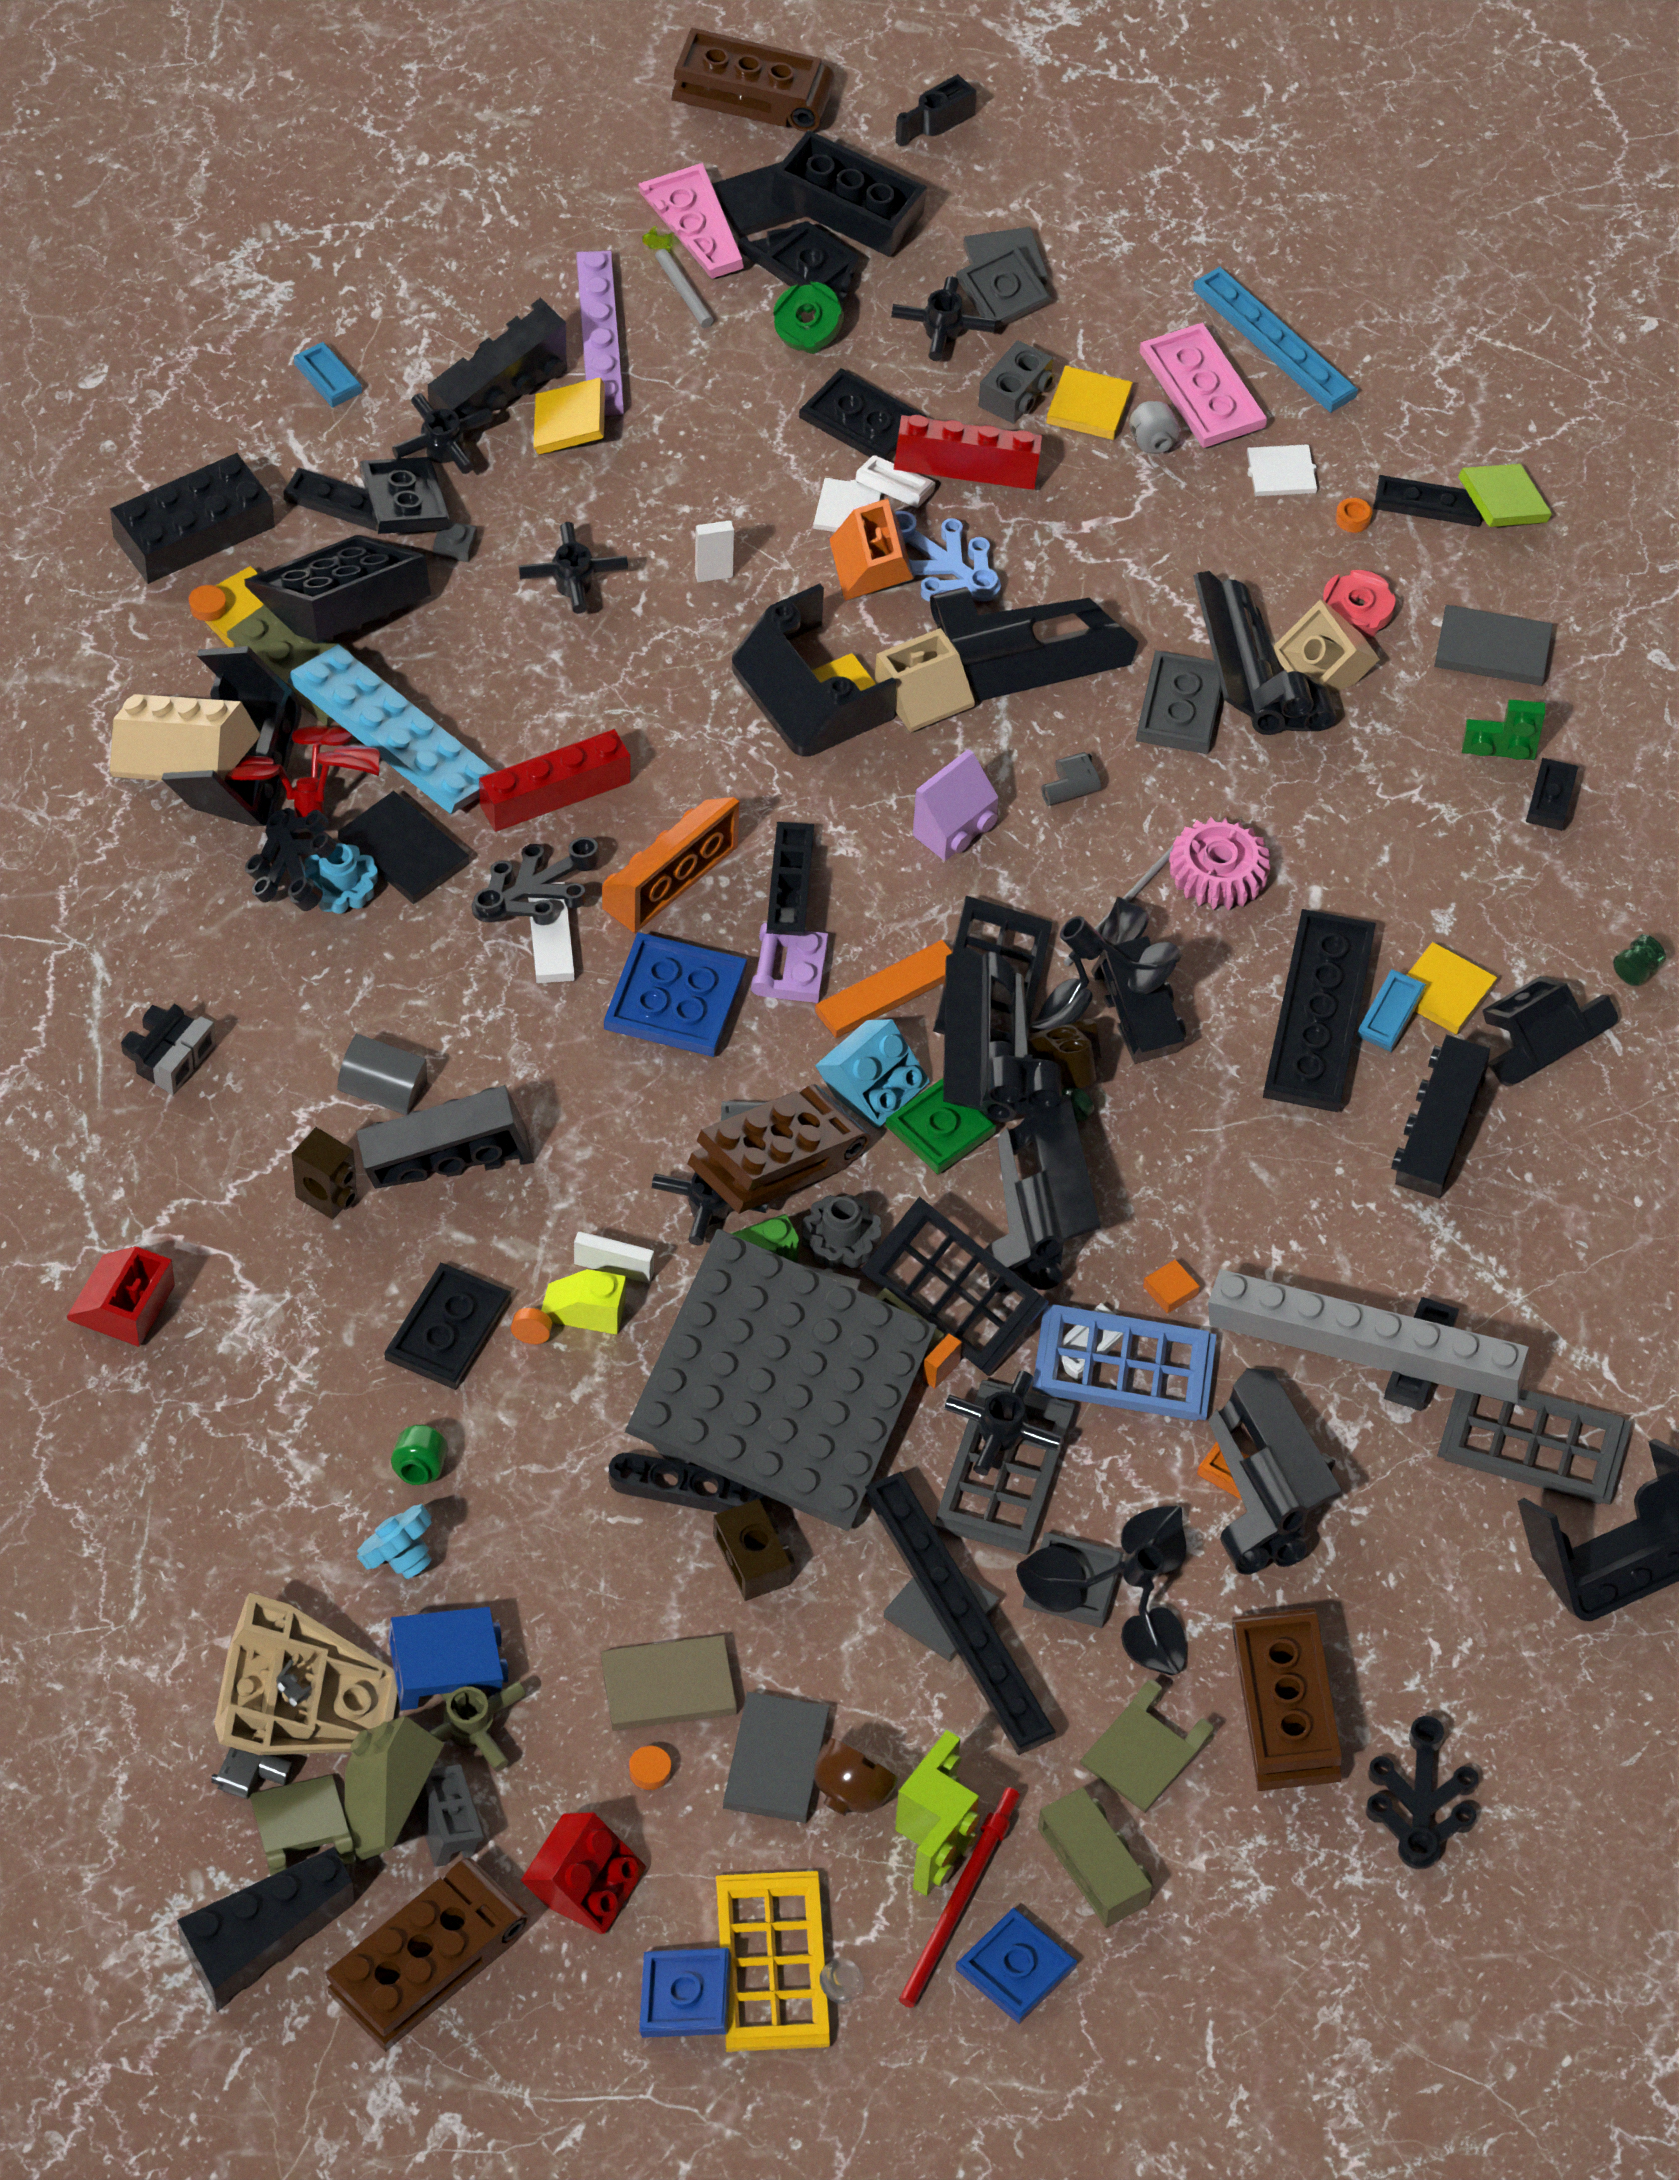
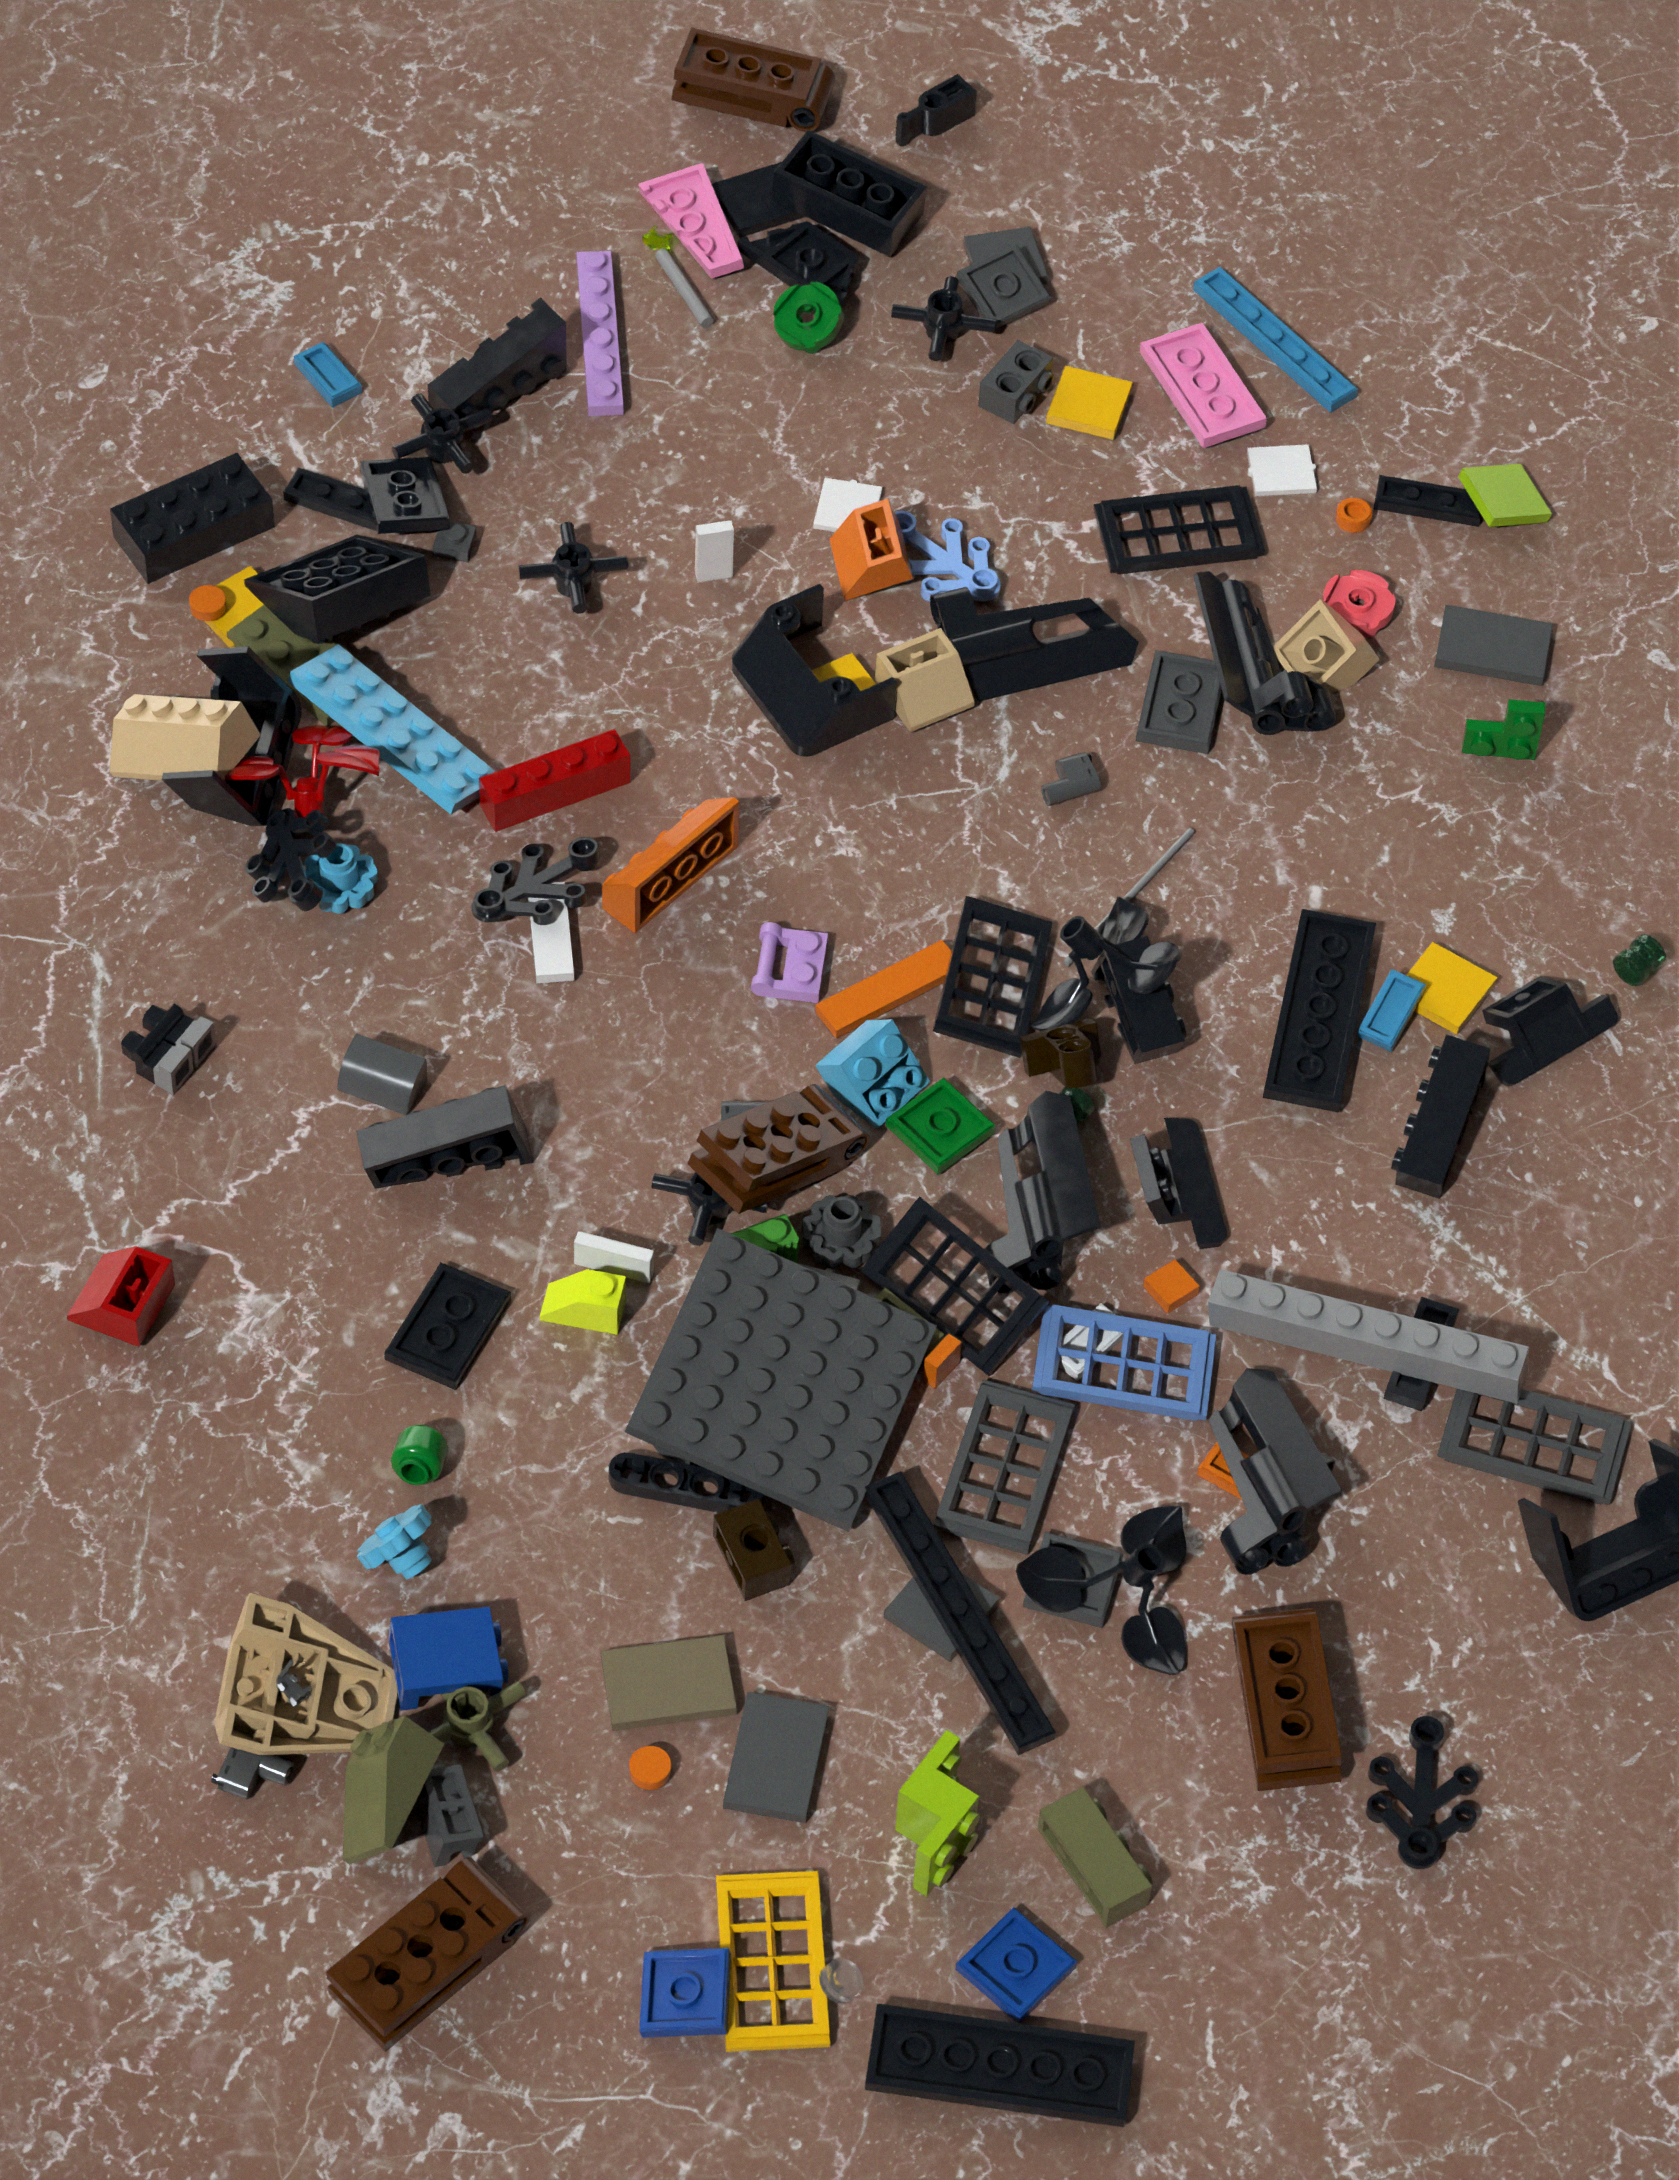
(263, 1923): black wedge -> none
(300, 1819): olive flag -> none
(324, 1173): dark brown brick -> none
(404, 846): black tile -> none
(531, 1326): orange tile -> none
(569, 416): yellow tile -> none
(584, 1871): red slope -> none
(675, 994): blue plate -> none
(790, 879): black slope -> none
(851, 1779): reddish brown cylinder -> none
(857, 414): black tile -> none
(898, 484): white tile -> none
(954, 806): lavender slope -> none
(967, 452): red brick -> none
(987, 1074): black panel -> none
(993, 1830): red bar -> none
(995, 1431): black bar -> none
(1000, 2065): none -> black plate
(1113, 538): none -> black piece
(1141, 1754): olive flag -> none
(1154, 427): light grey head -> none
(1180, 1182): none -> black plate
(1219, 863): bright pink gear -> none
(1552, 794): black plate -> none

